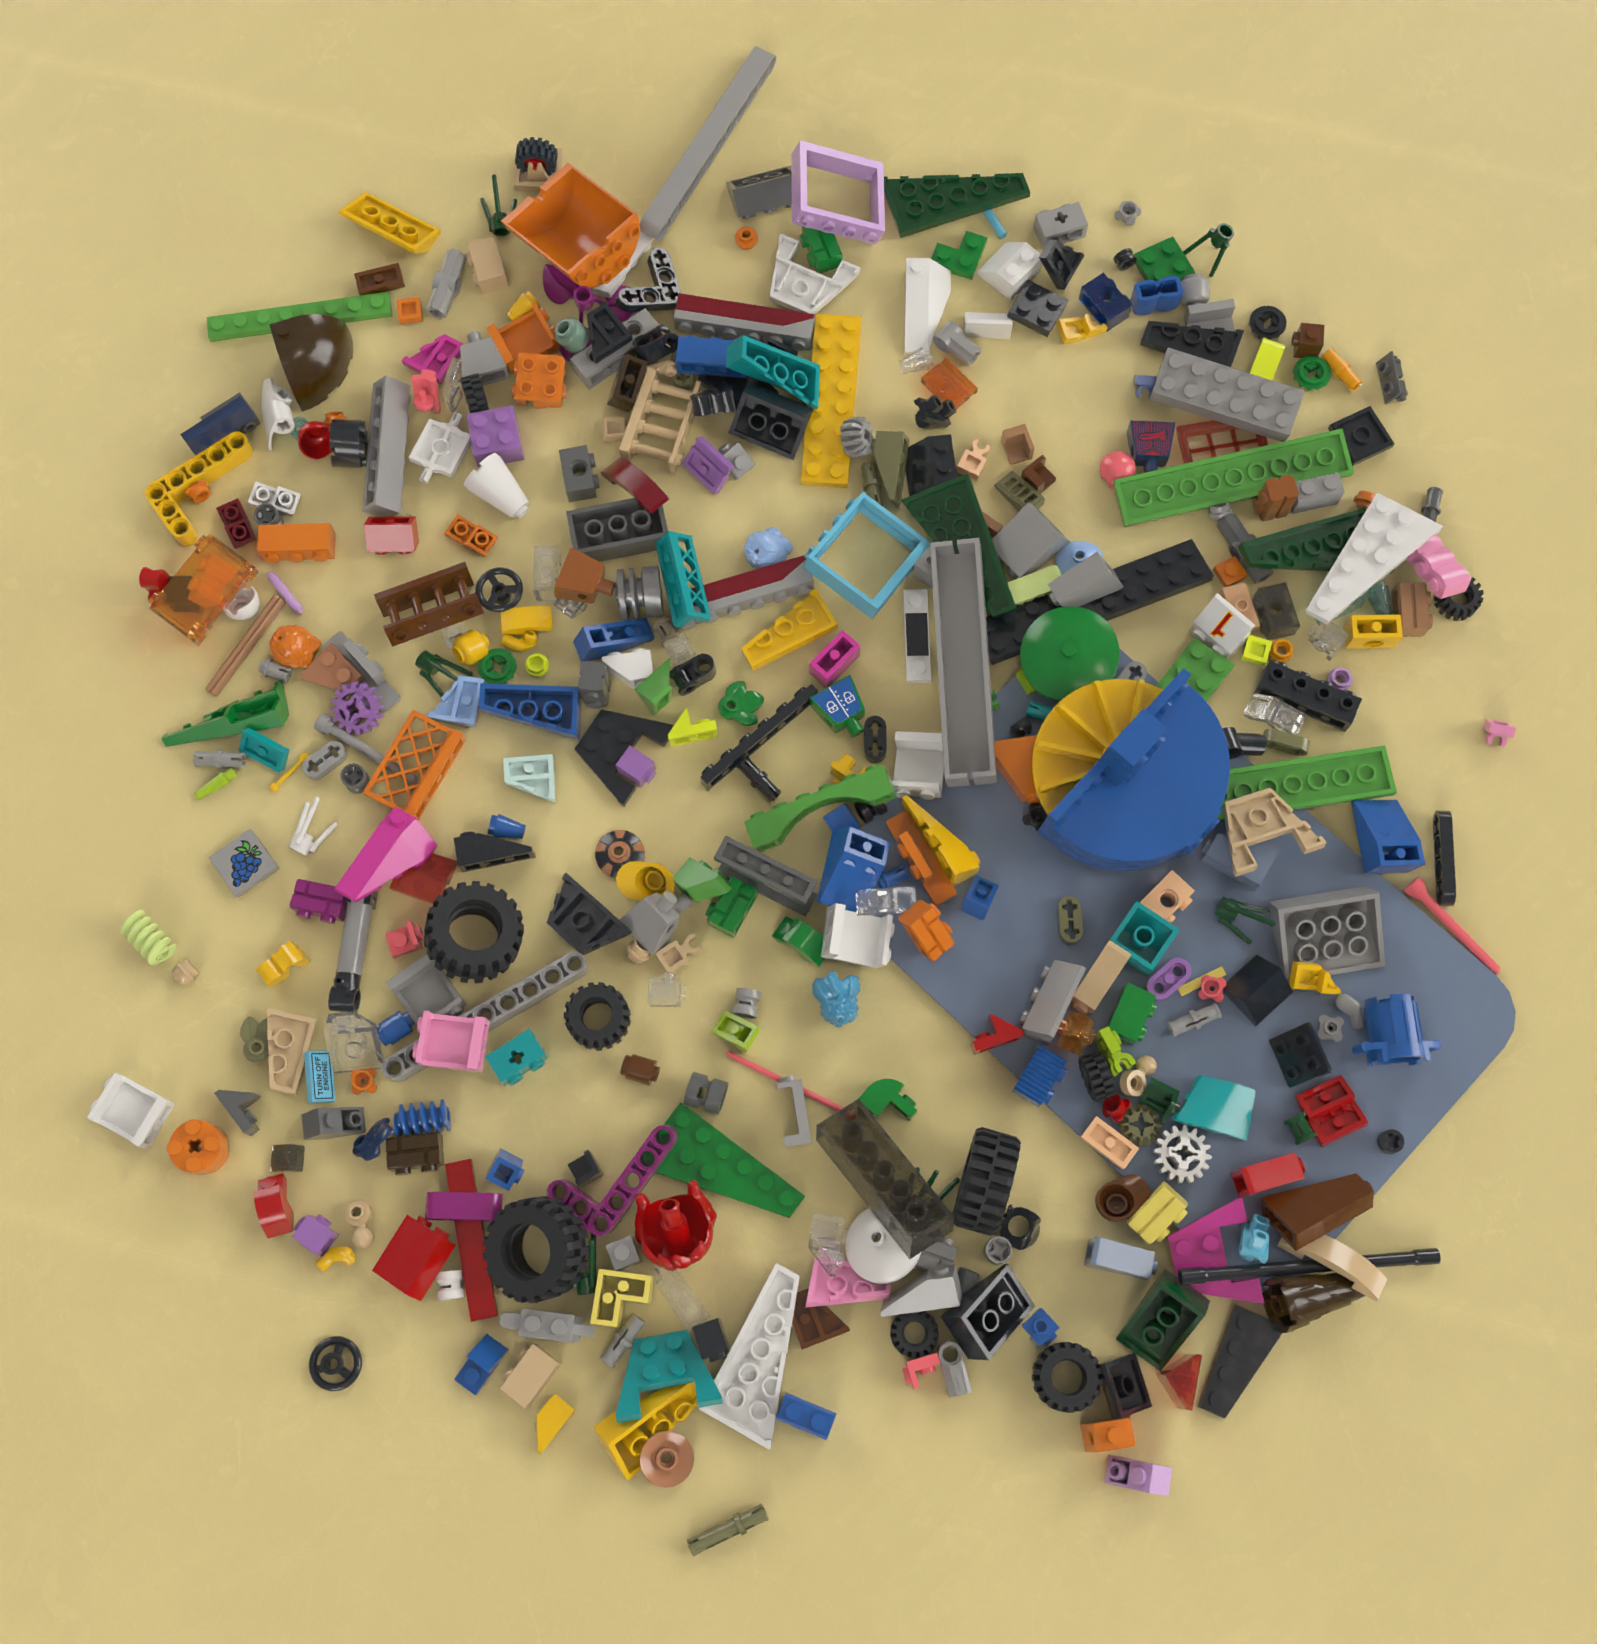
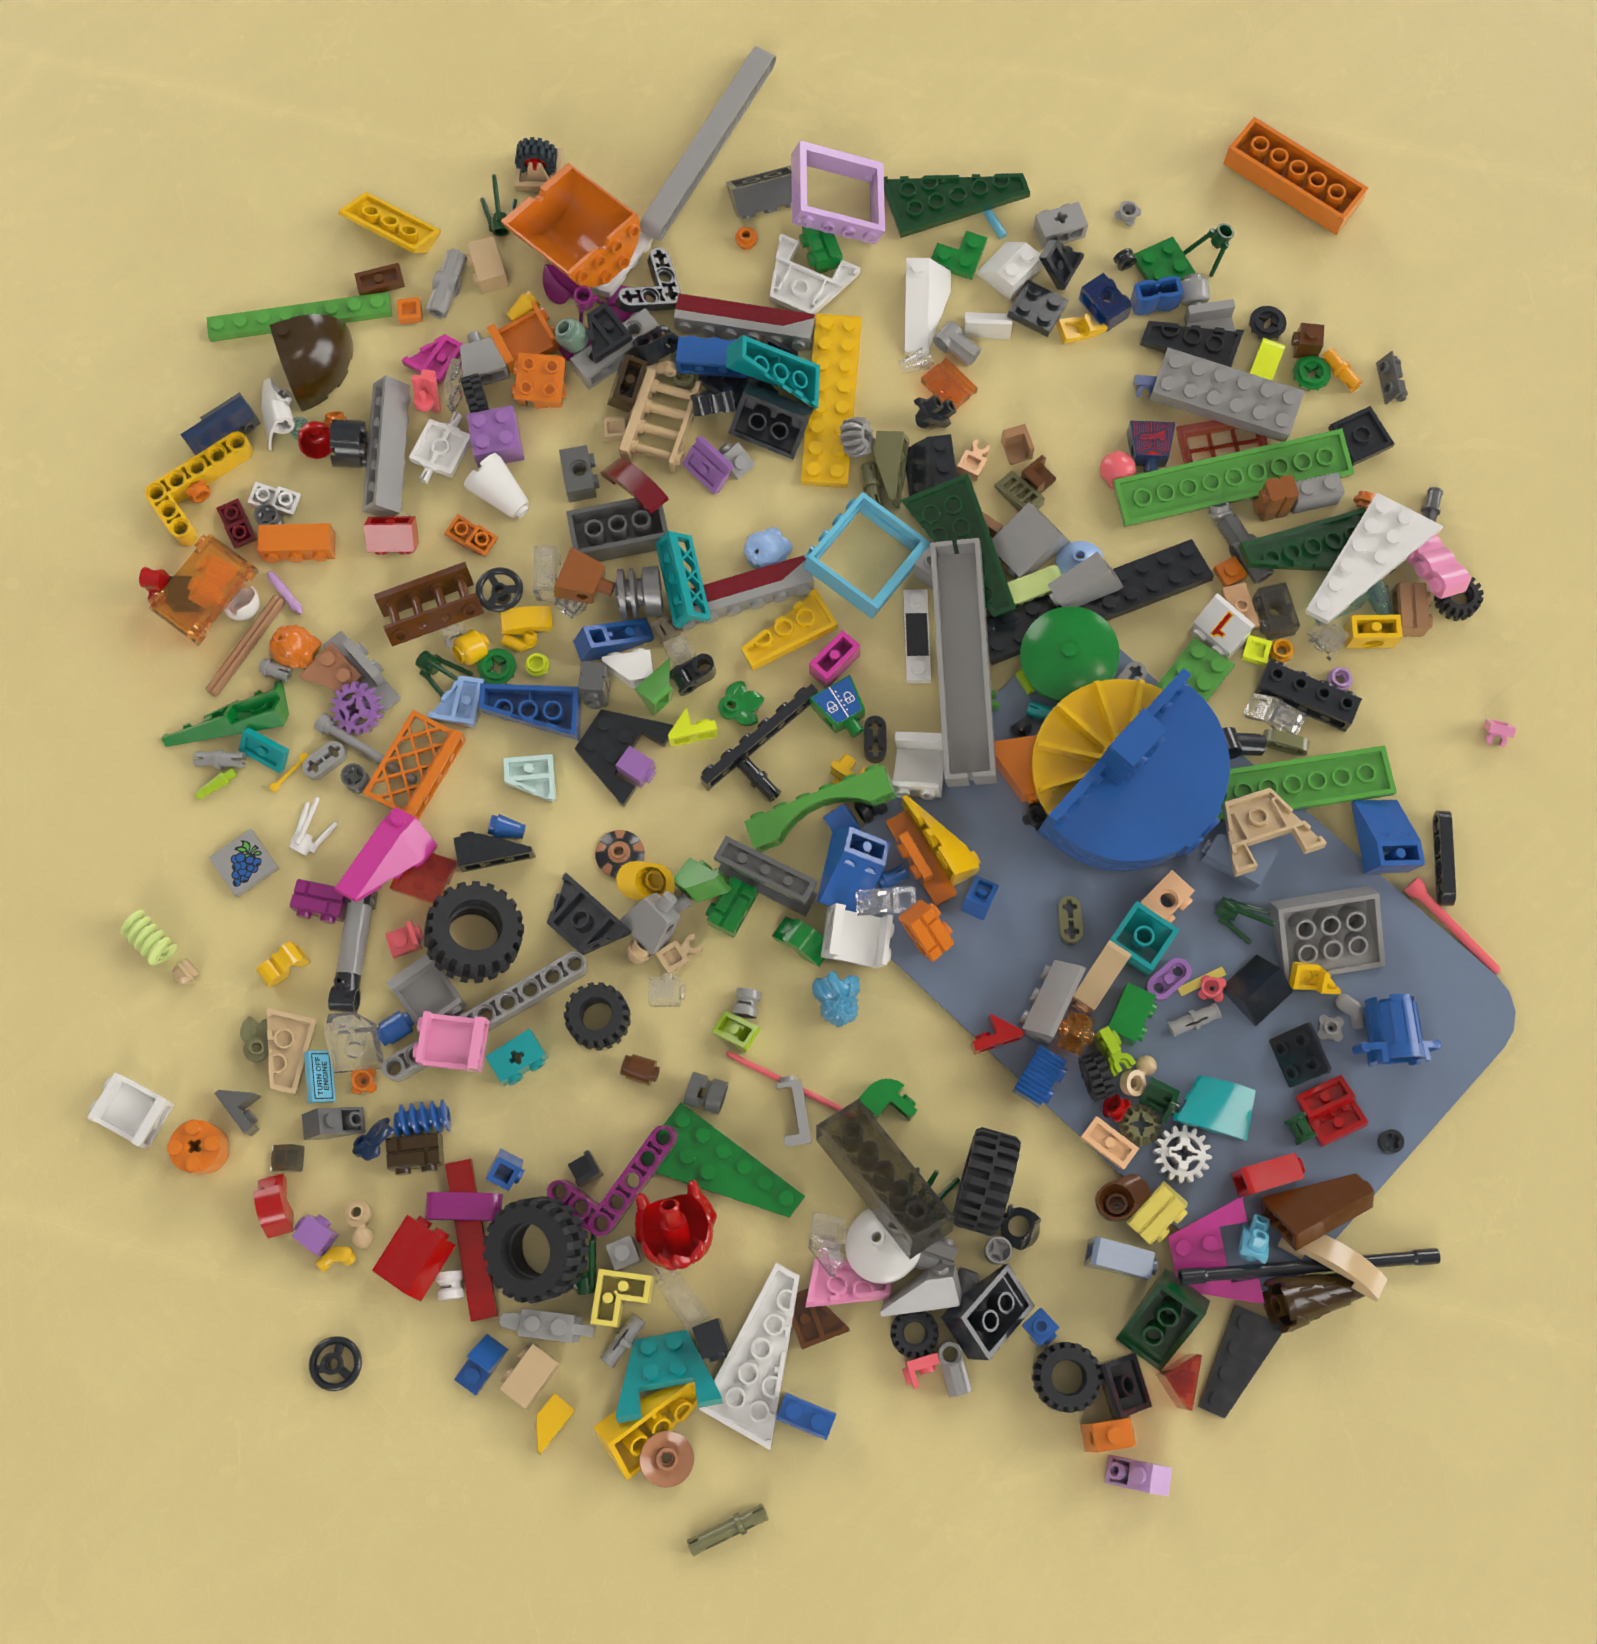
(1295, 175): none -> orange brick

